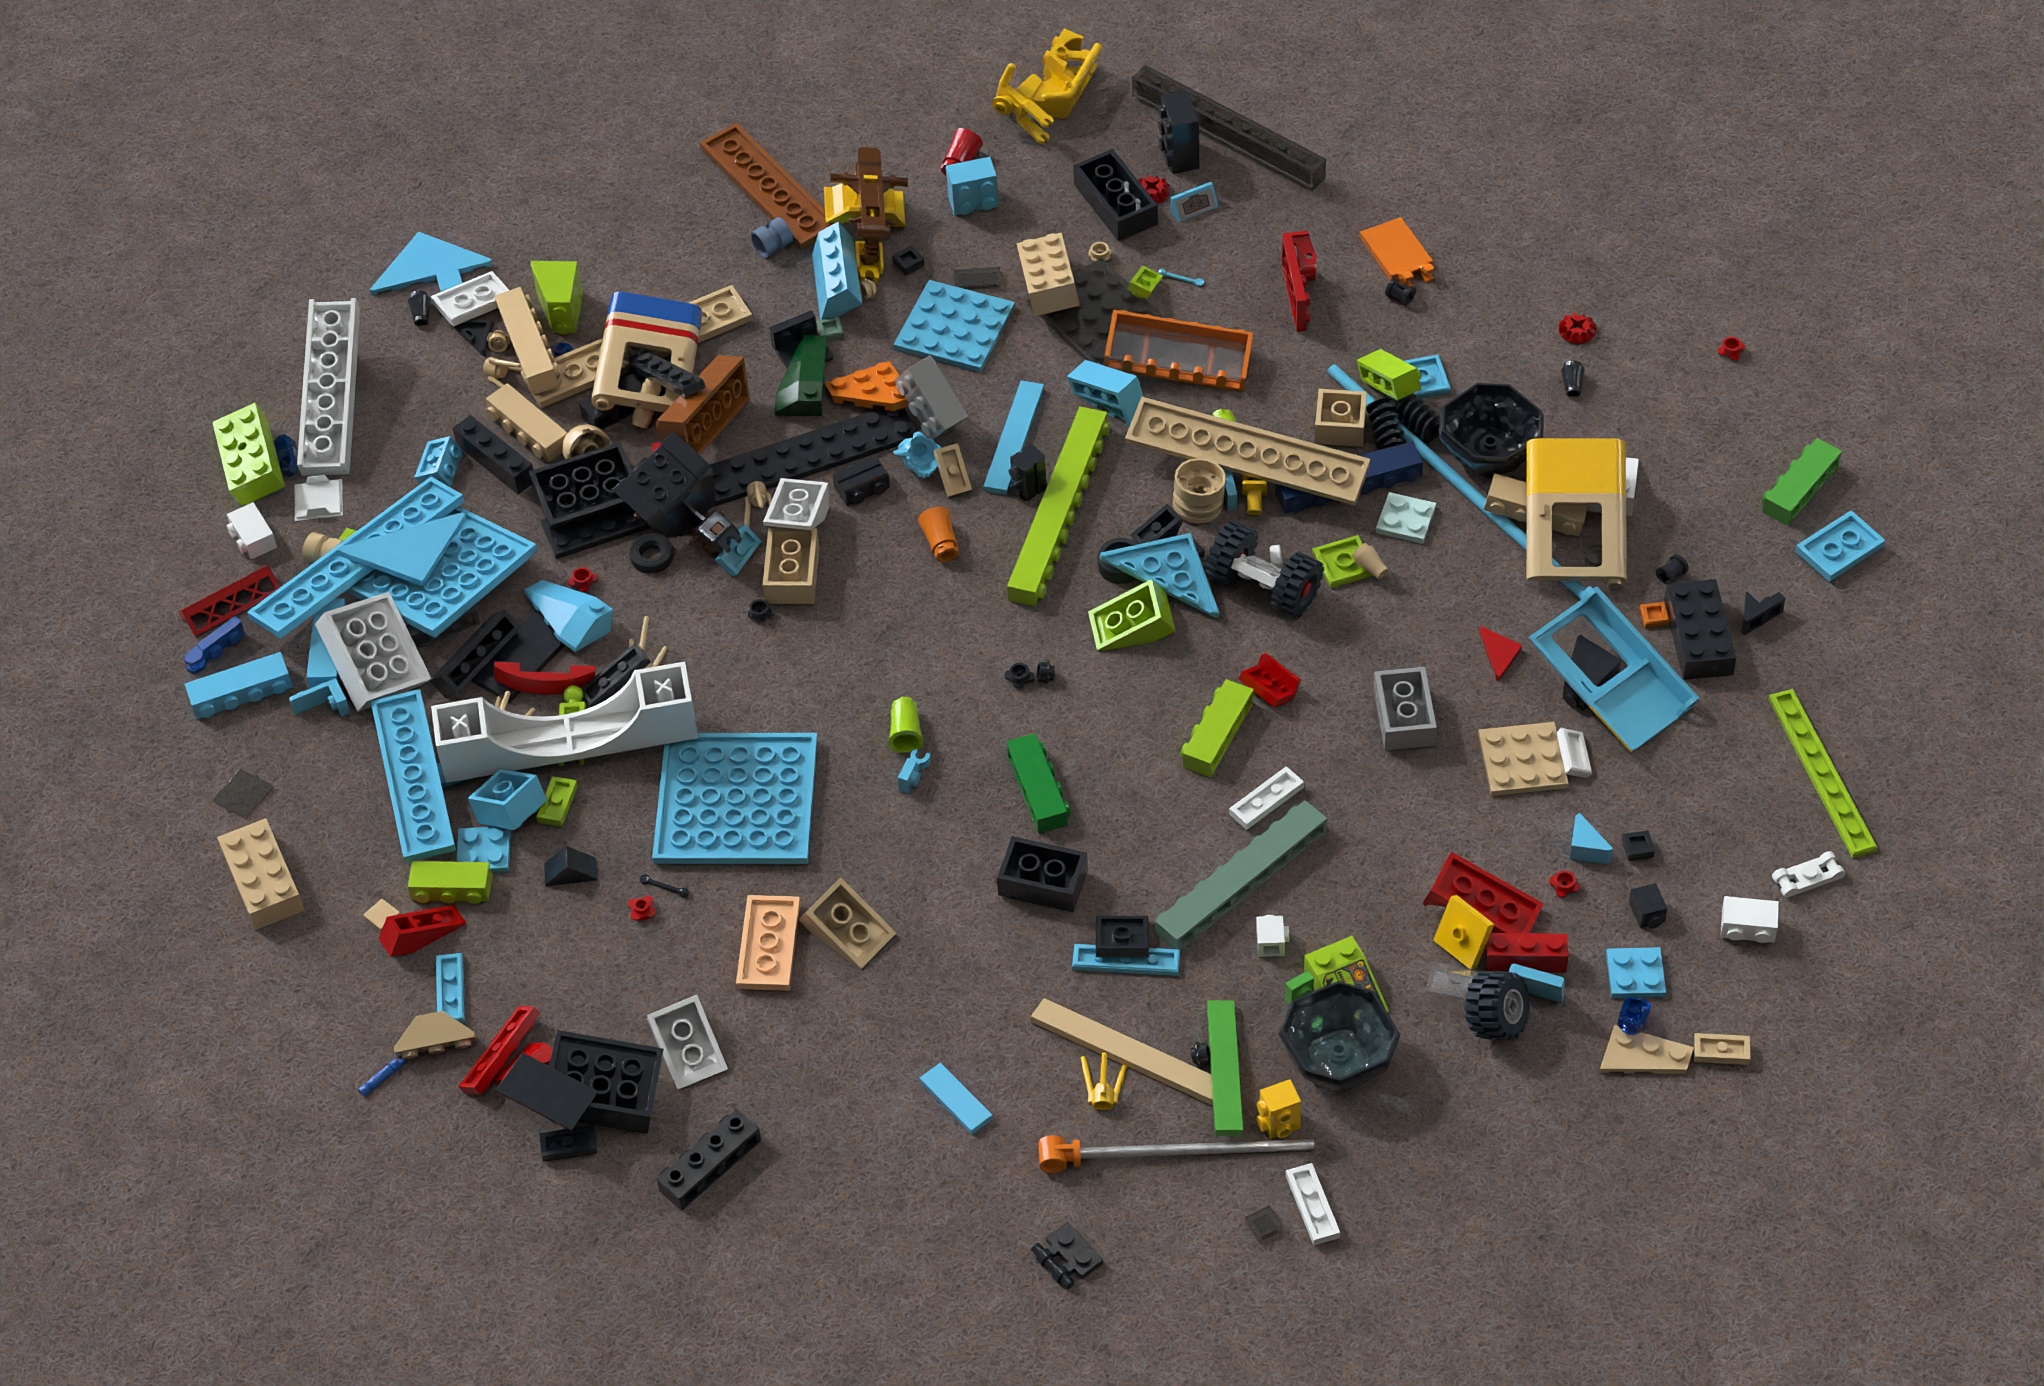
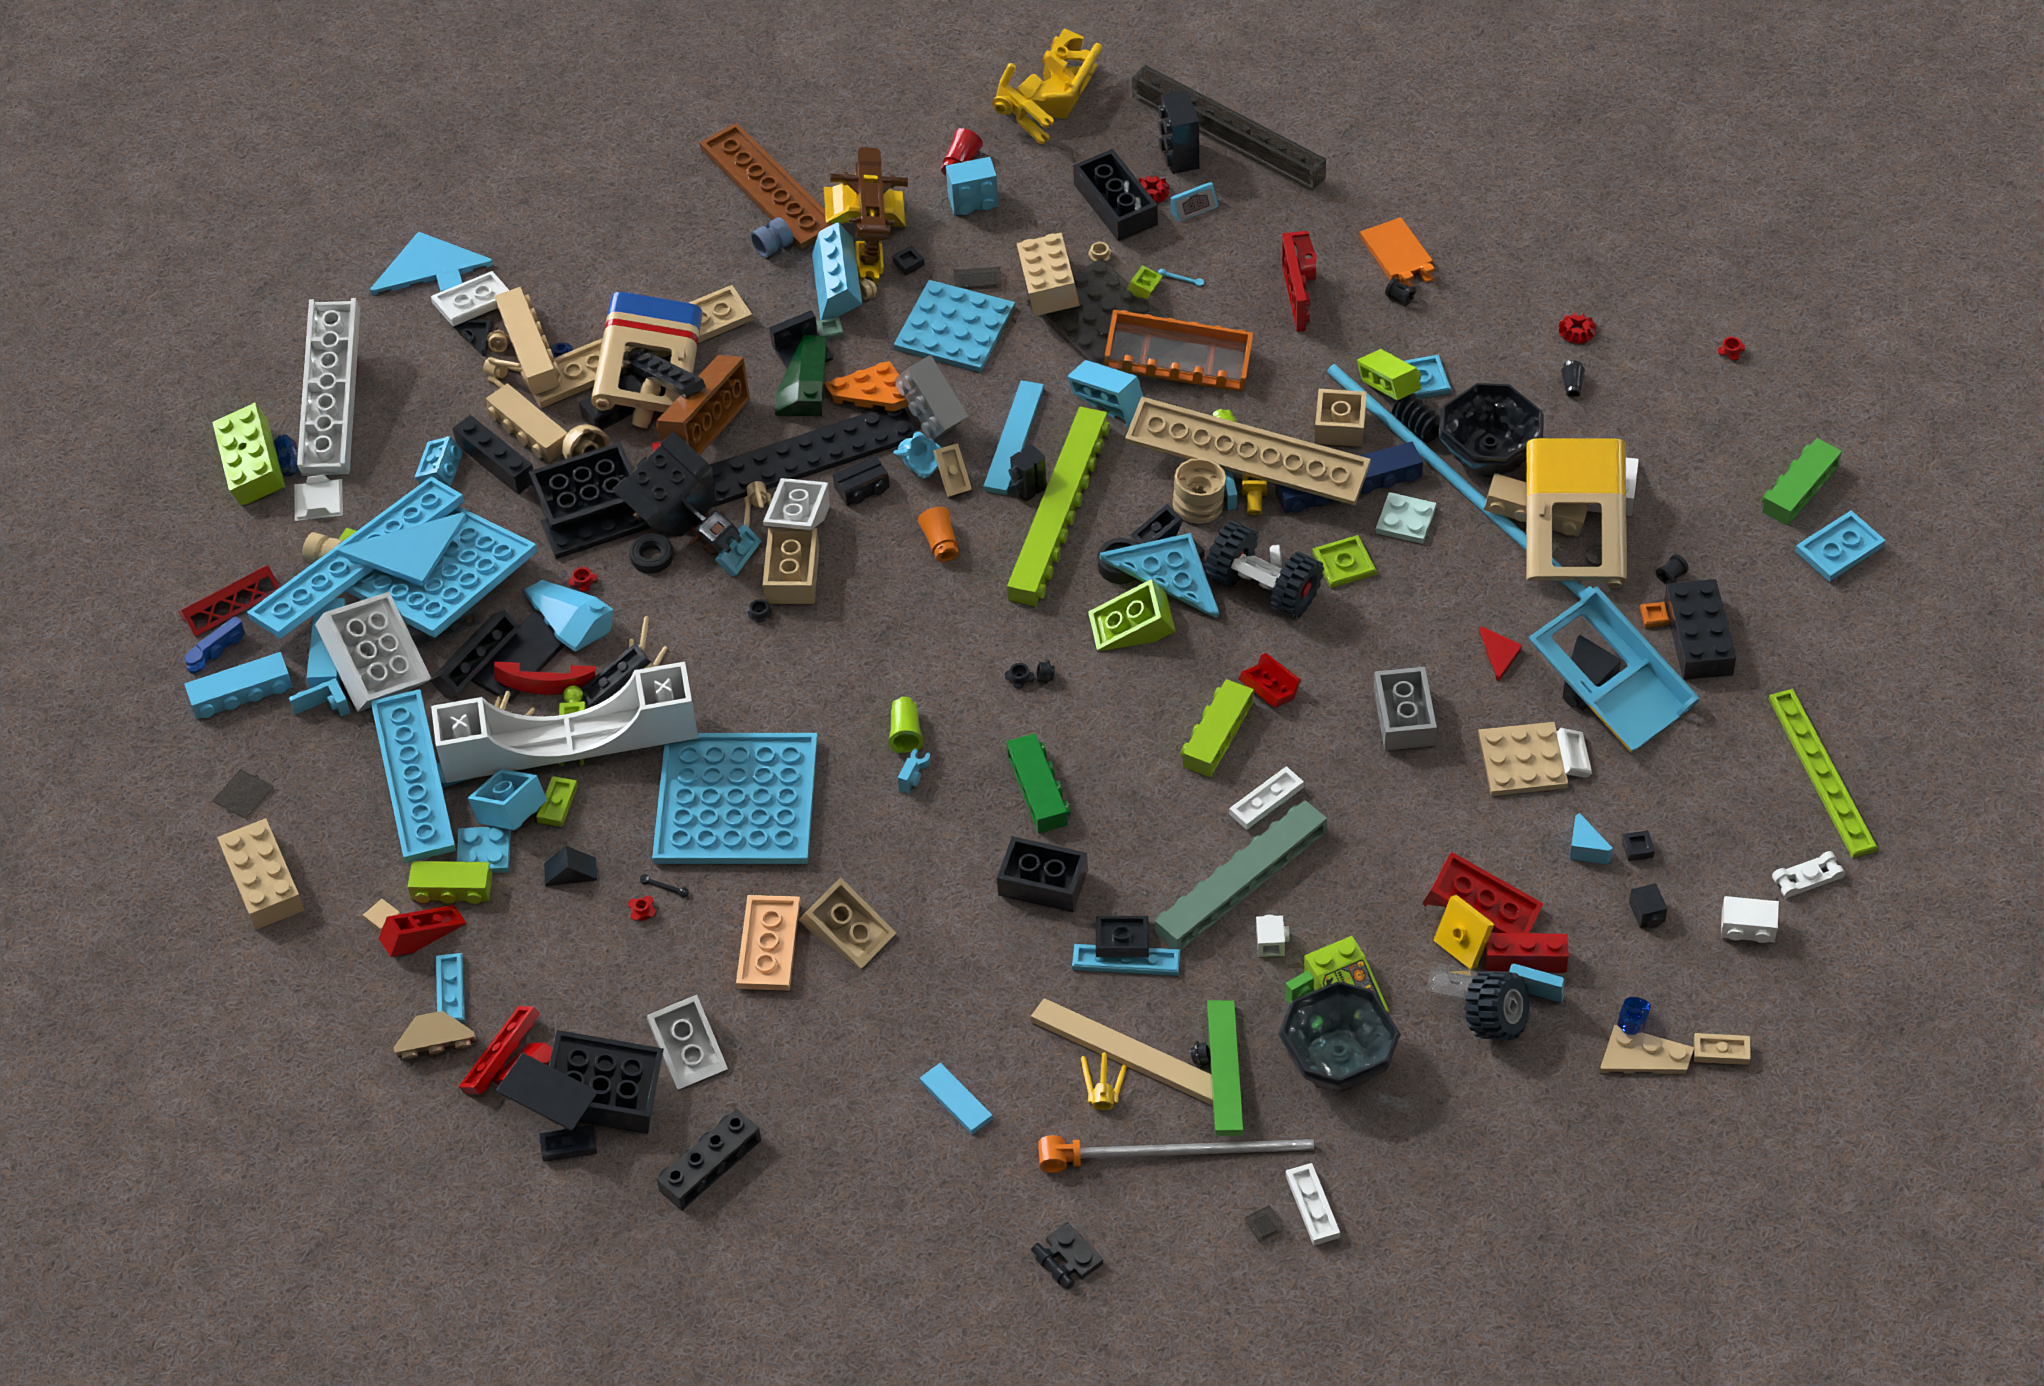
(251, 530): white brick -> none
(381, 1076): blue wheel -> none
(419, 306): black cone -> none
(559, 293): lime slope -> none
(1279, 1110): yellow brick -> none
(1368, 559): tan cone -> none
(1384, 423): black piece -> none
(1564, 877): red plate -> none
(1635, 972): medium azure plate -> none
(1758, 613): black slope -> none

